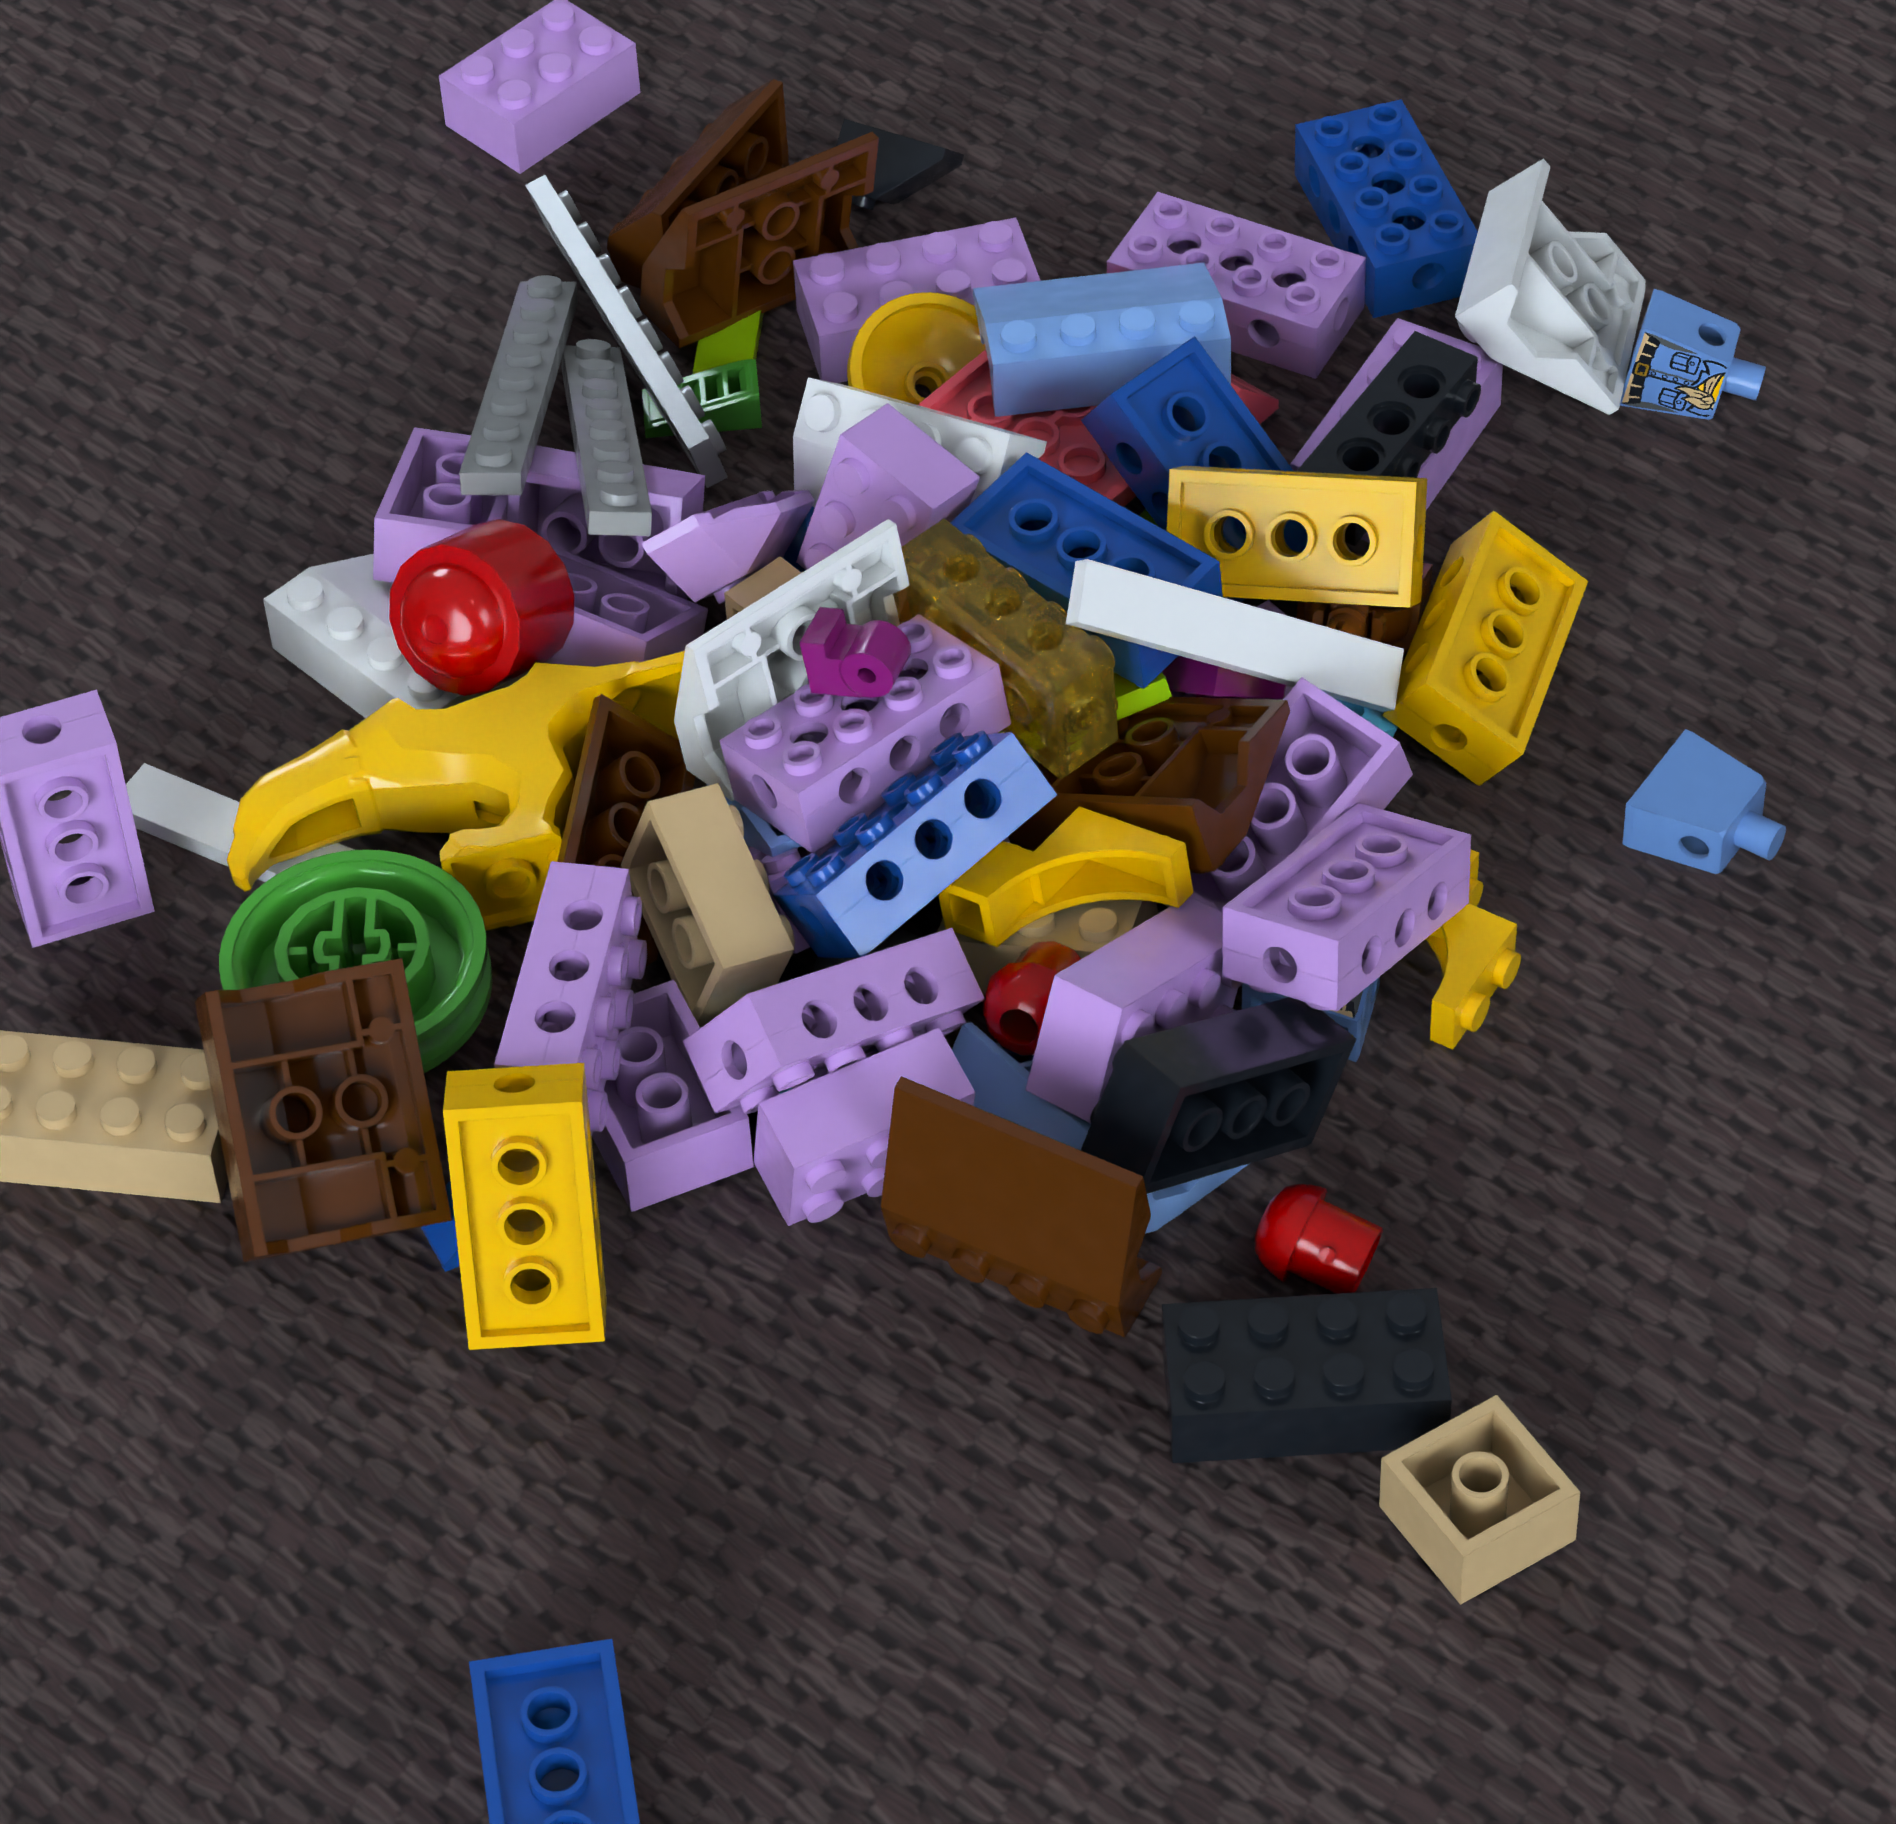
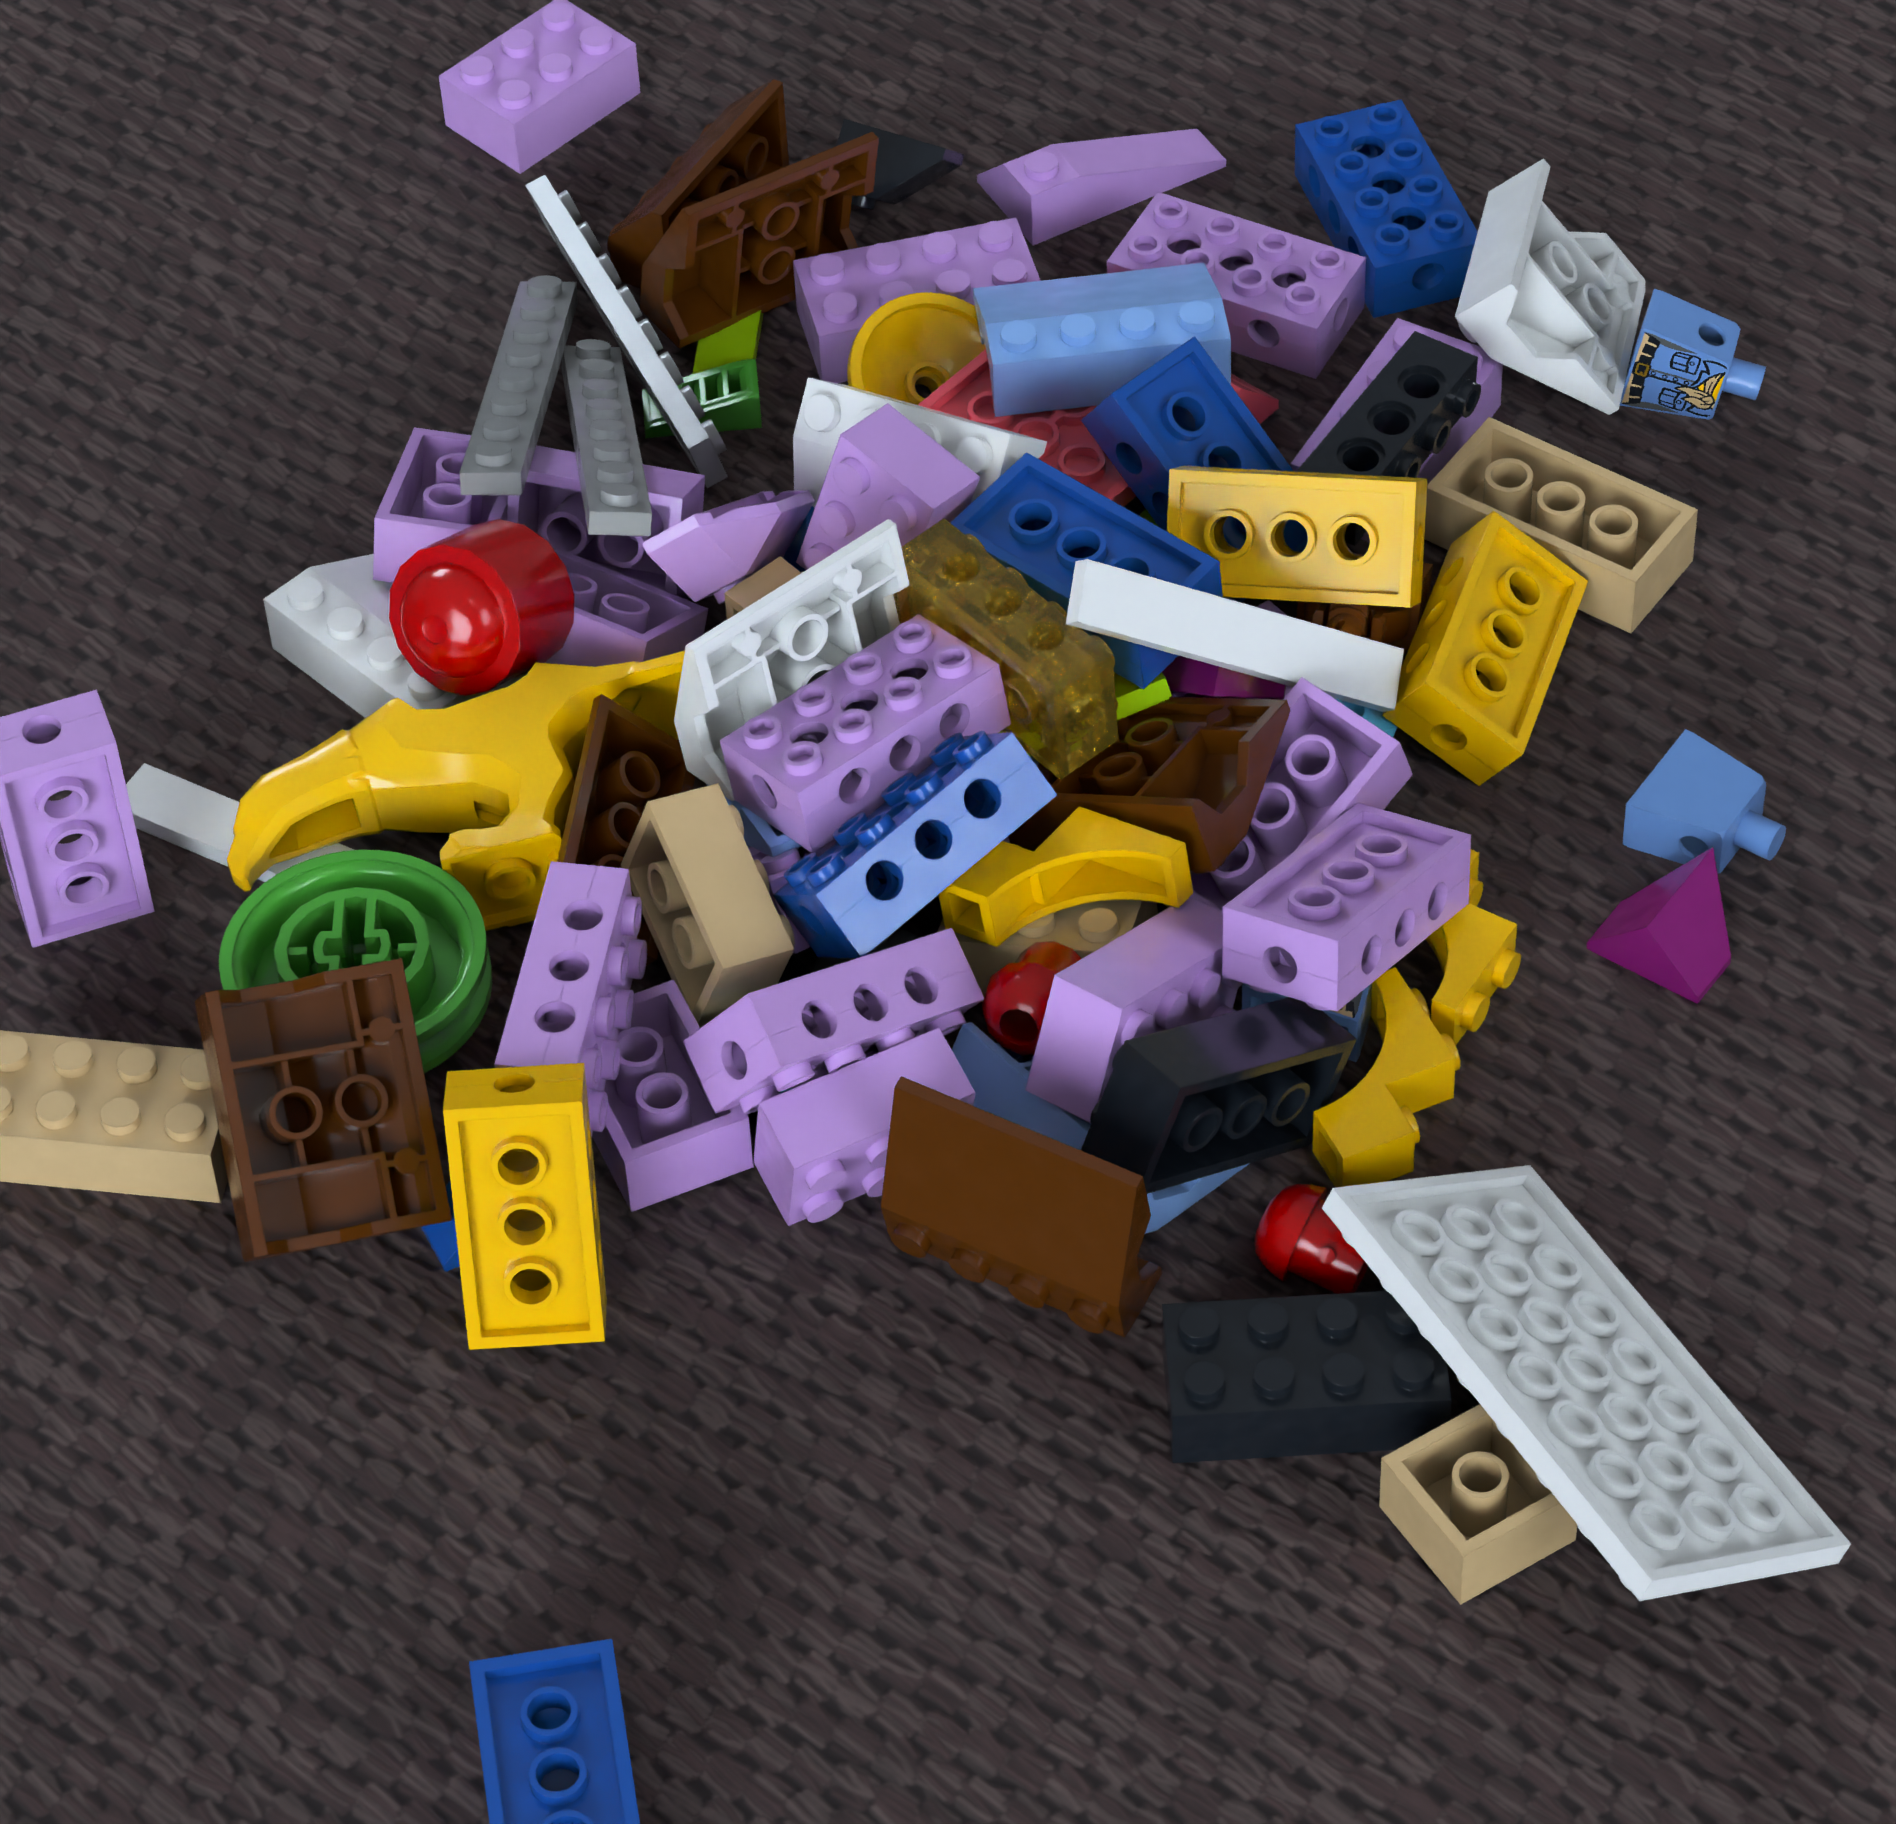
(852, 657): magenta leg -> none
(1093, 178): none -> lavender wedge
(1372, 1127): none -> yellow arch
(1586, 1381): none -> white plate
(1595, 521): none -> tan brick
(1671, 930): none -> magenta slope

